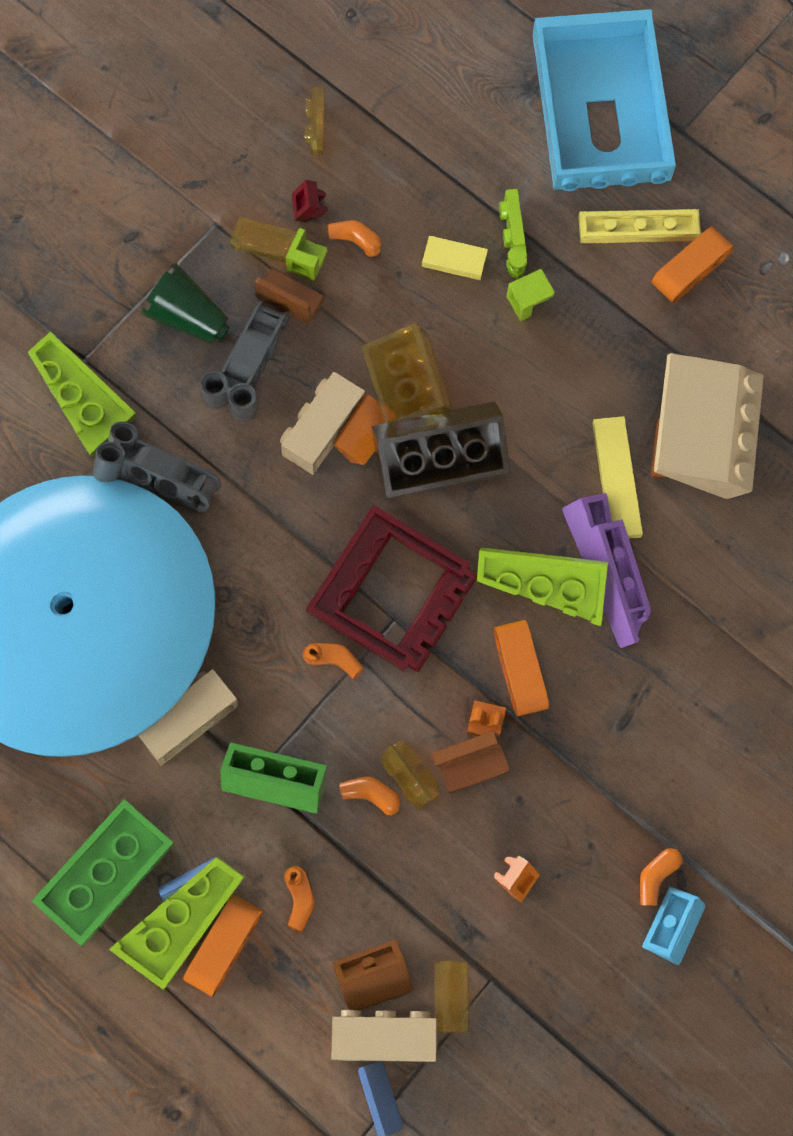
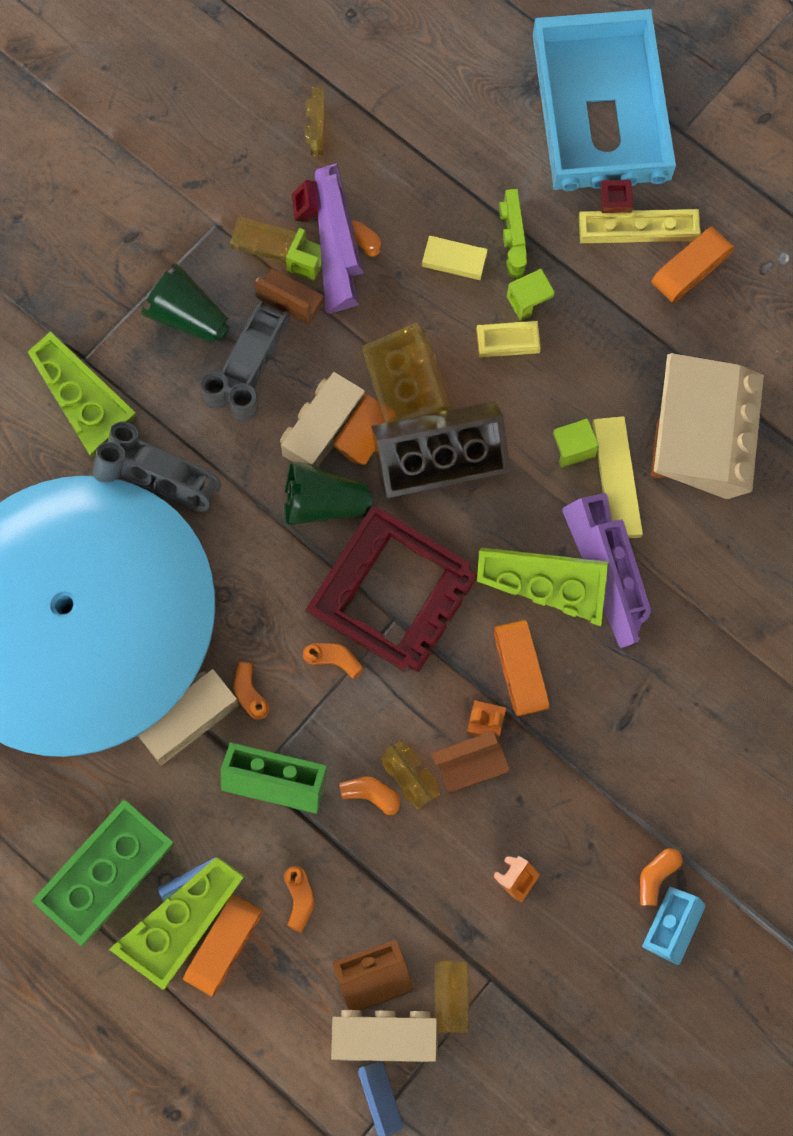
(245, 693): none -> orange arm
(322, 496): none -> dark green cone
(337, 242): none -> medium lavender wedge
(508, 339): none -> light yellow tile
(575, 443): none -> lime panel
(616, 196): none -> dark red tile

